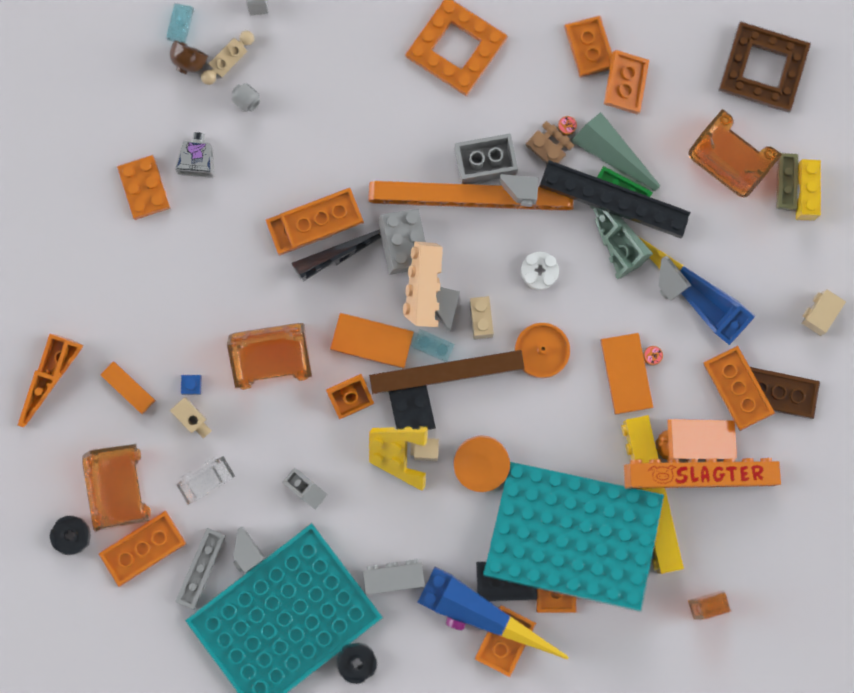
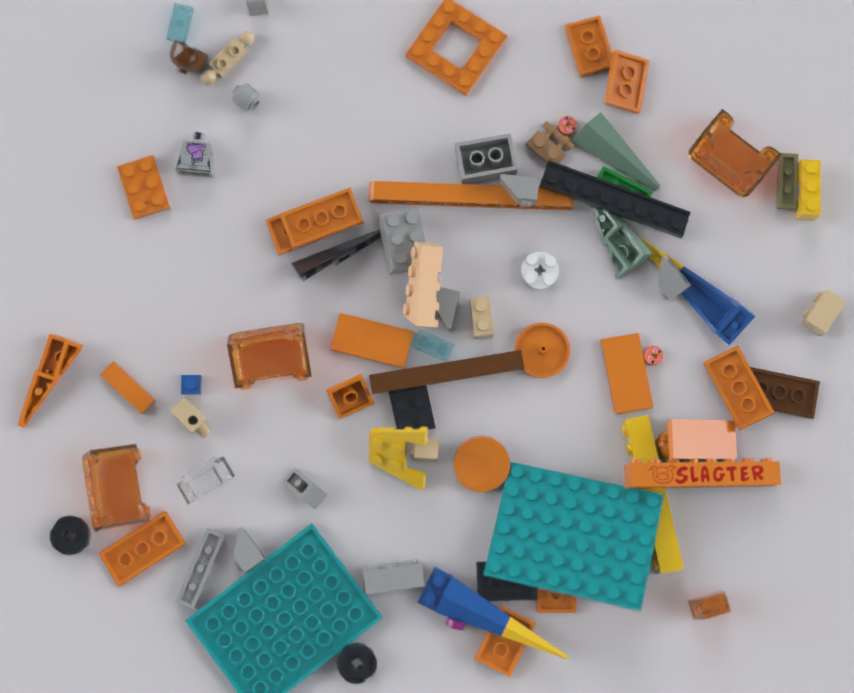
(775, 97): reddish brown plate -> none

